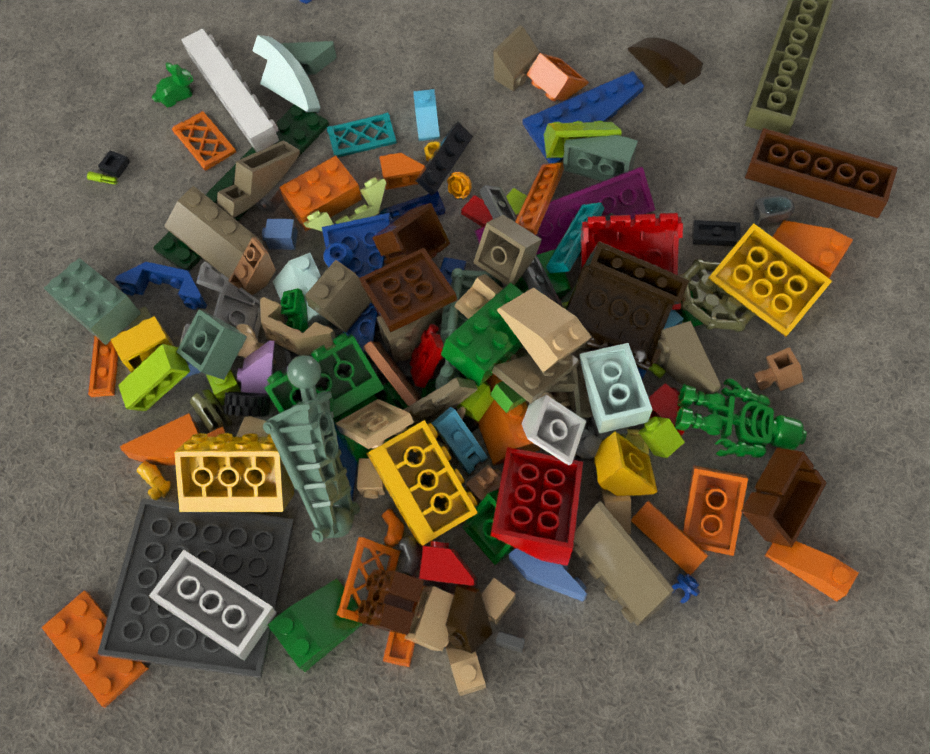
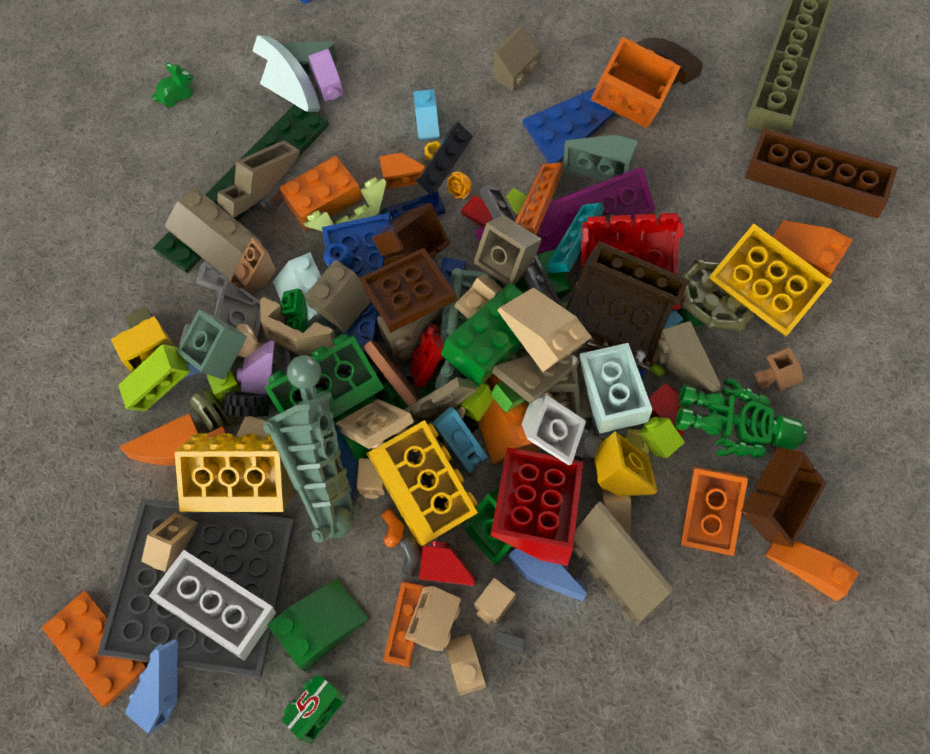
(92, 300): sand green brick -> none
(101, 178): lime pin -> none
(103, 369): orange tile -> none
(114, 163): black plate -> none
(136, 281): blue slope -> none
(154, 478): yellow arm -> none
(157, 690): none -> medium blue slope
(168, 541): none -> tan slope
(190, 124): orange window -> none
(231, 91): white brick -> none
(280, 234): medium blue brick -> none
(312, 709): none -> green slope
(326, 75): none -> lavender slope
(356, 564): orange window -> none
(375, 143): teal window -> none
(390, 601): reddish brown brick -> none
(468, 619): dark brown slope -> none
(484, 483): medium nougat brick -> none
(555, 77): slope -> none
(557, 134): lime slope -> none
(635, 82): none -> orange container
(669, 538): orange tile -> none
(689, 586): blue plate -> none
(716, 233): black plate -> none
(772, 209): dark grey rock -> none

